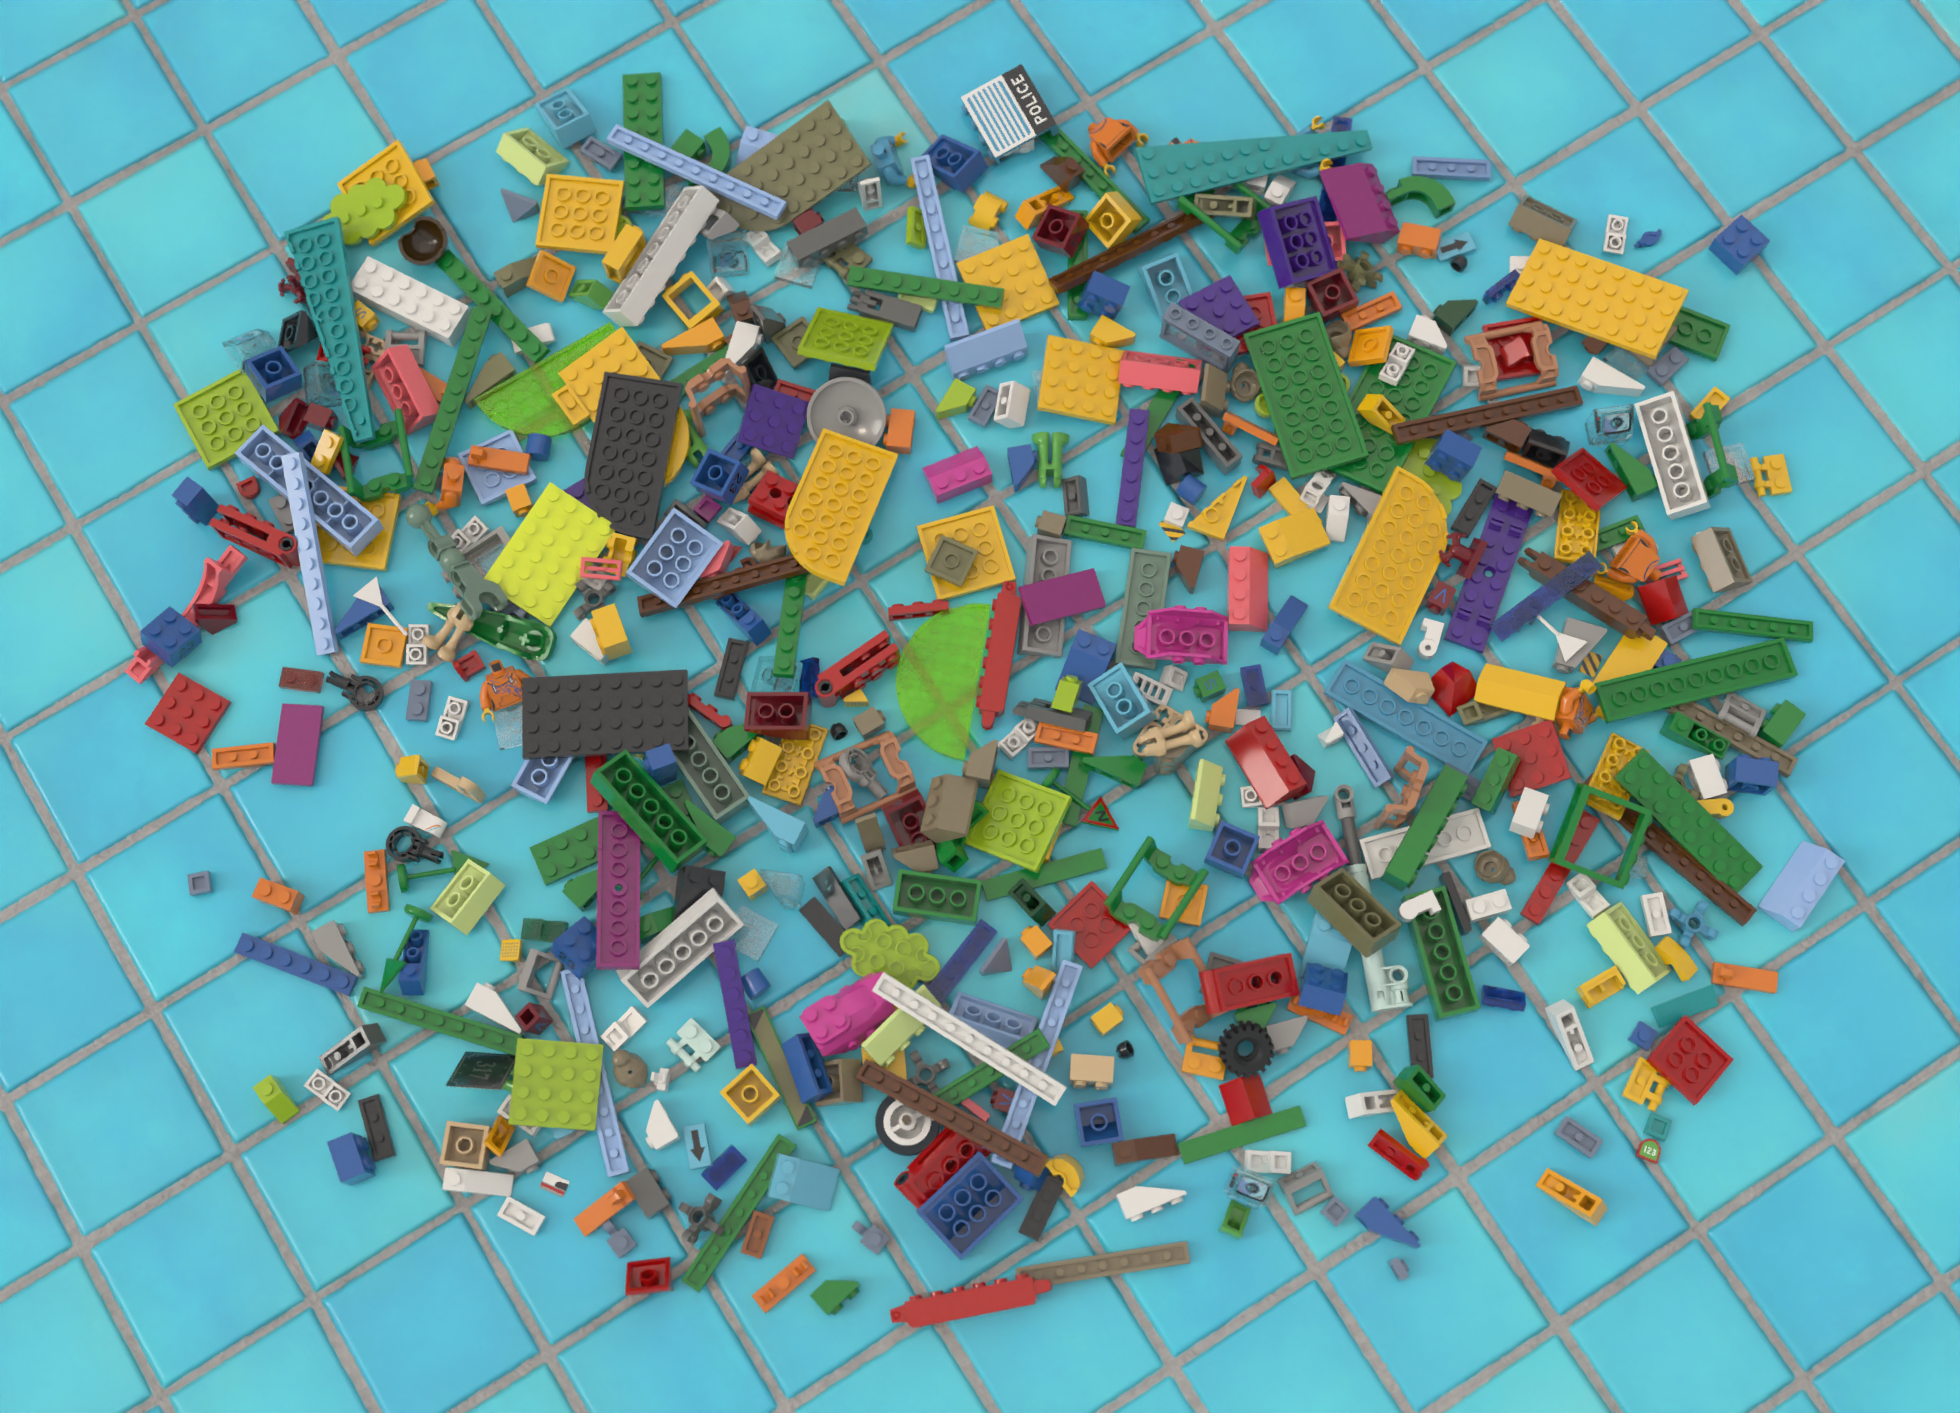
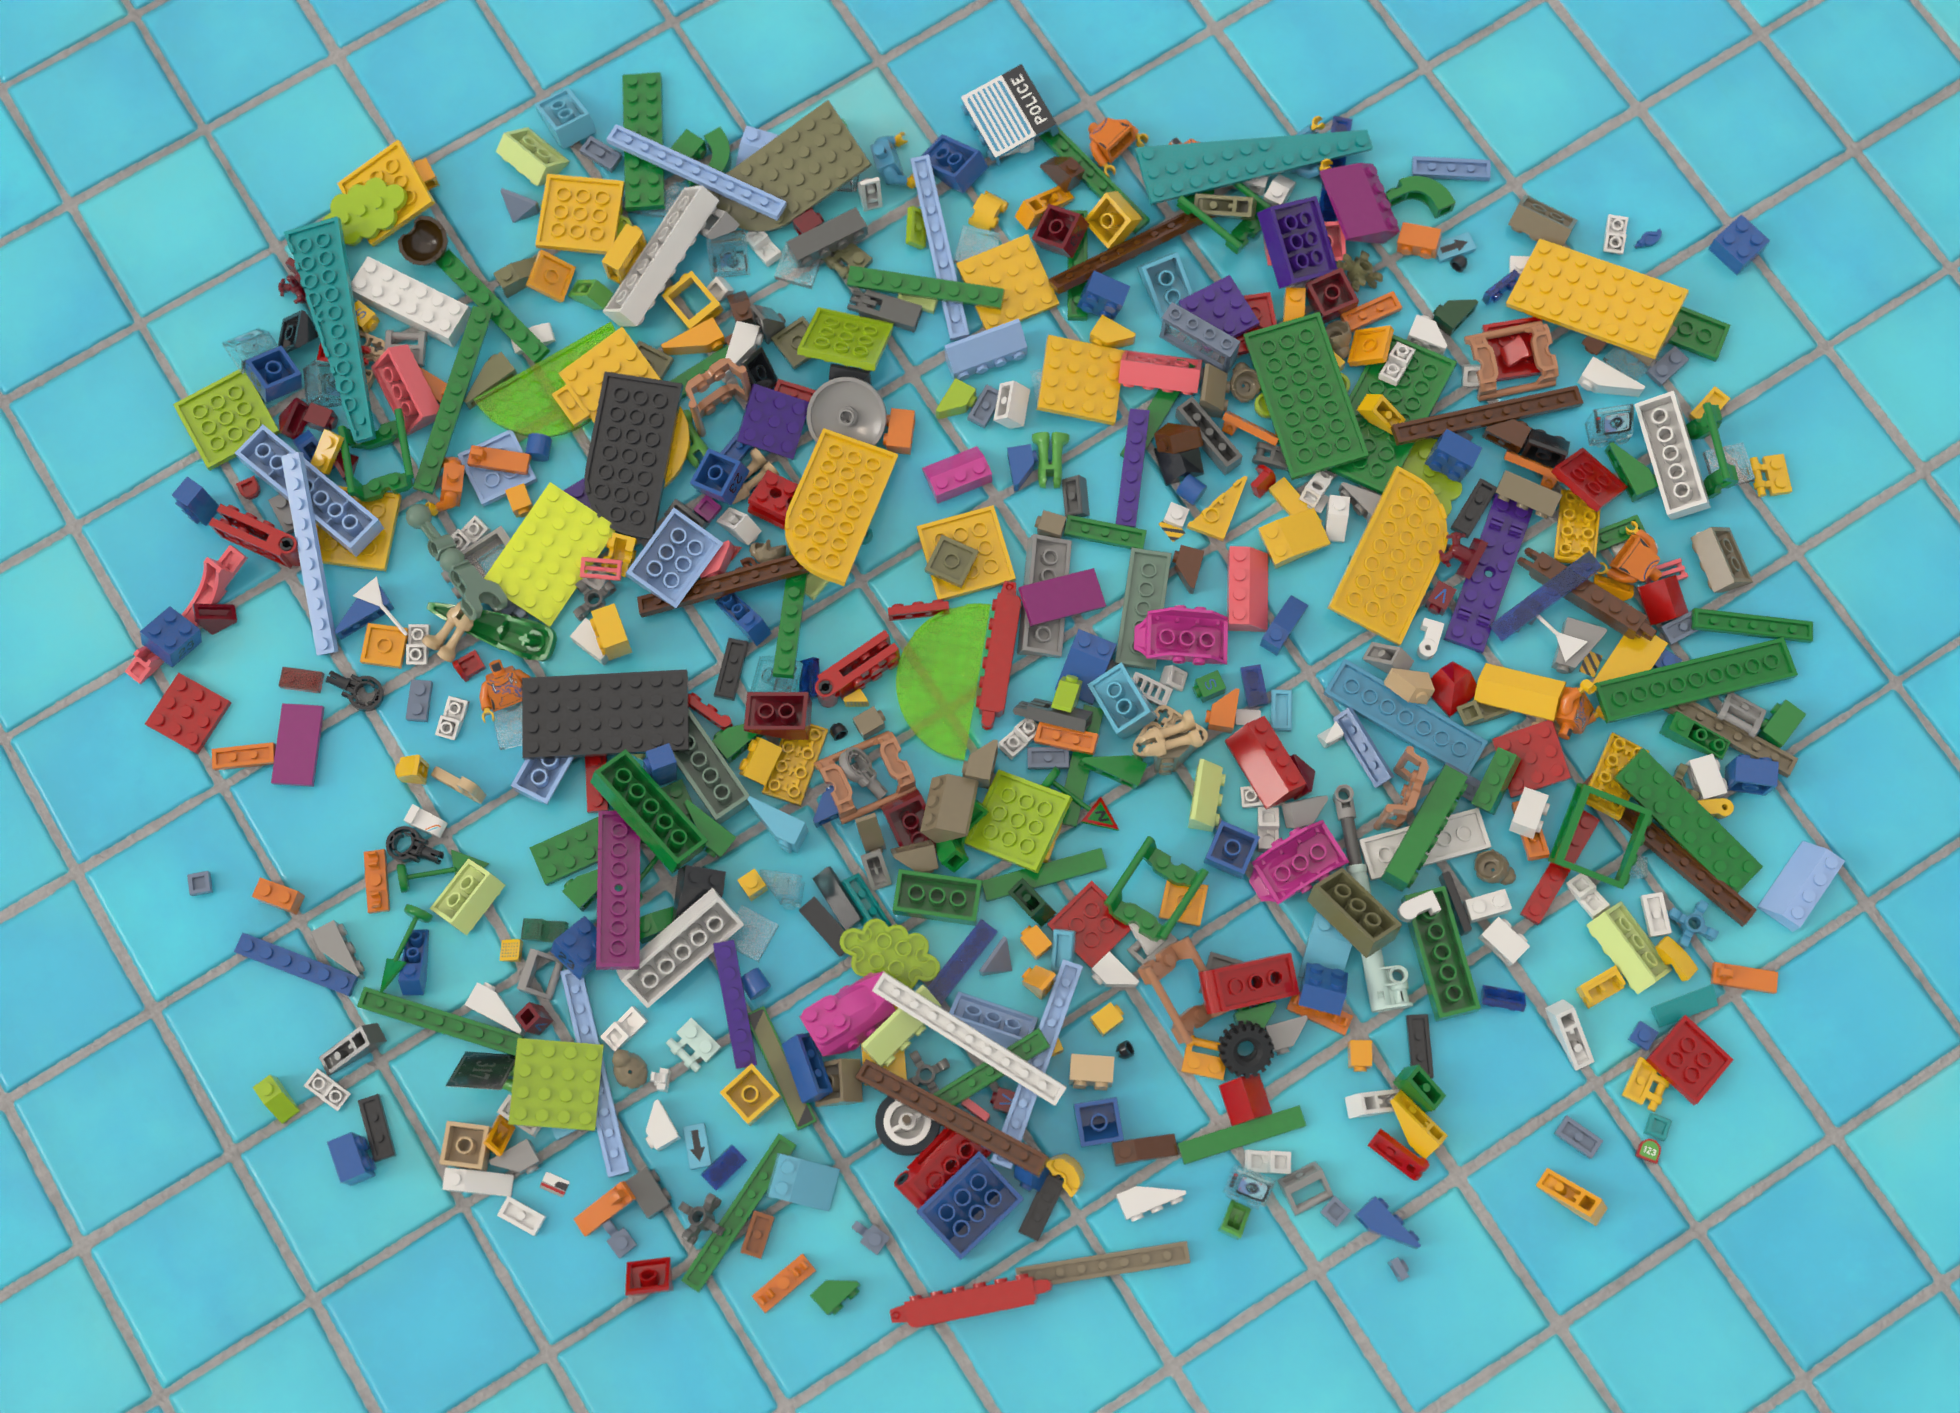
(1113, 973): none -> white slope

